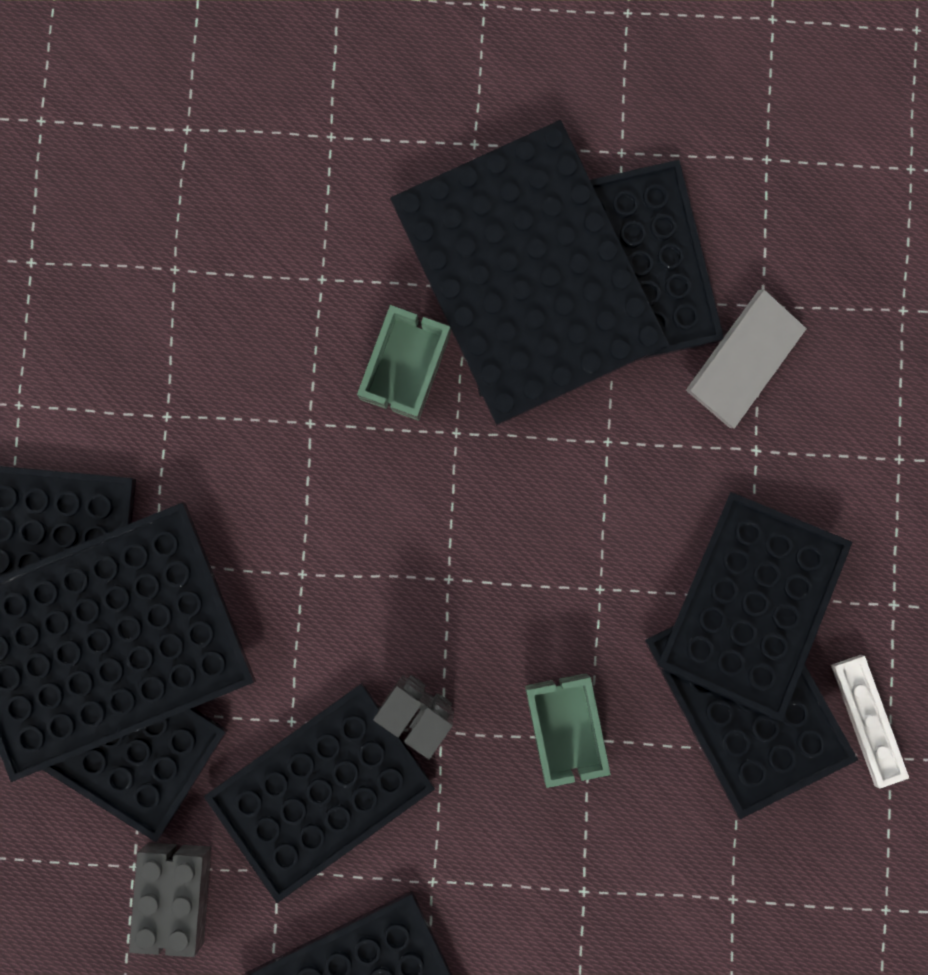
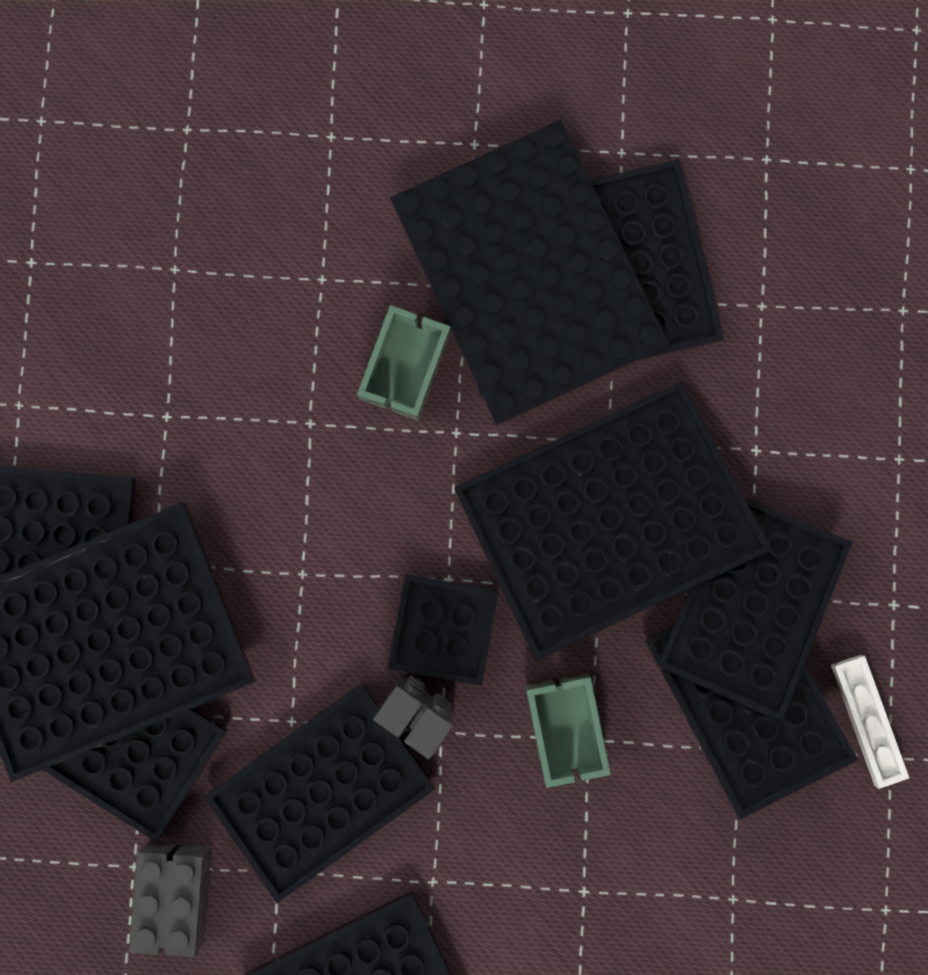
(443, 629): none -> black plate
(610, 520): none -> black plate
(746, 359): light grey tile -> none

